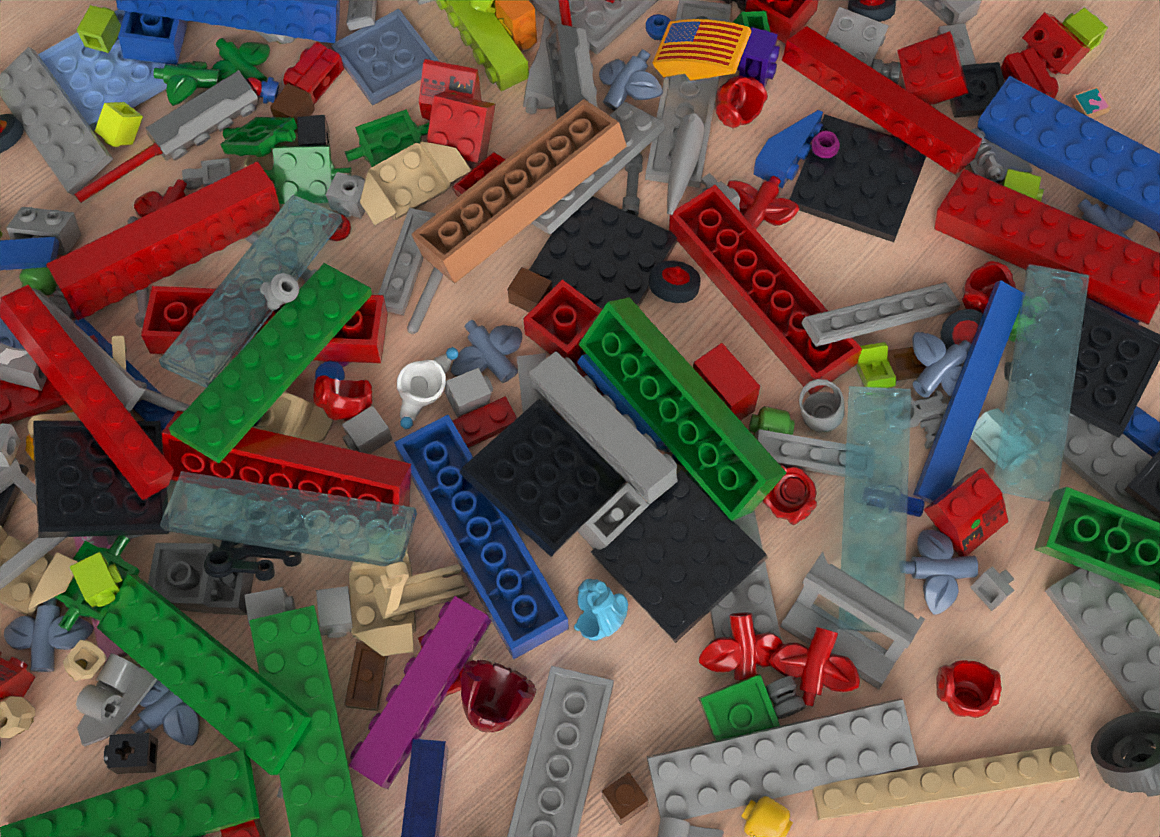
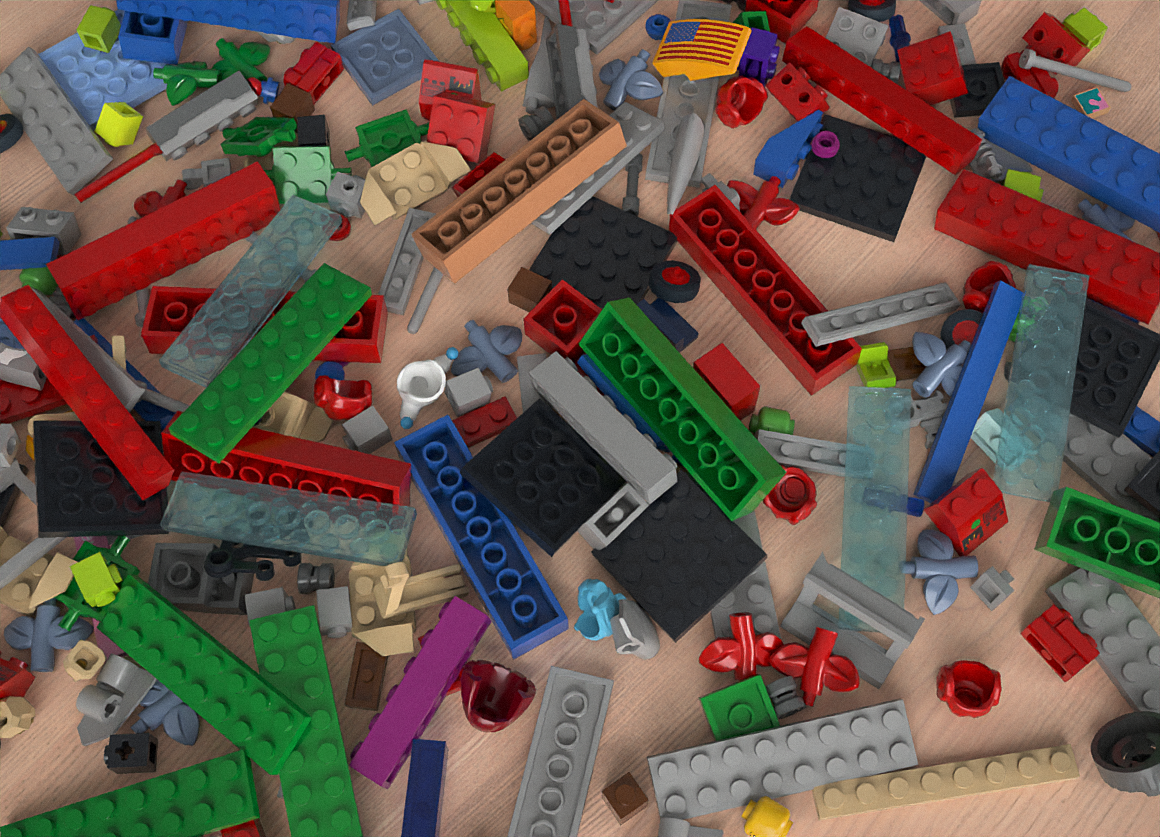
(280, 290): light grey brick -> none
(315, 577): none -> dark grey wheel
(536, 123): none -> dark grey wheel
(634, 631): none -> light grey panel
(669, 323): none -> dark blue panel
(796, 93): none -> red brick
(827, 405): light grey helmet -> none
(899, 37): none -> clear blue axle
(1029, 59): none -> light grey bar
(1060, 642): none -> red brick

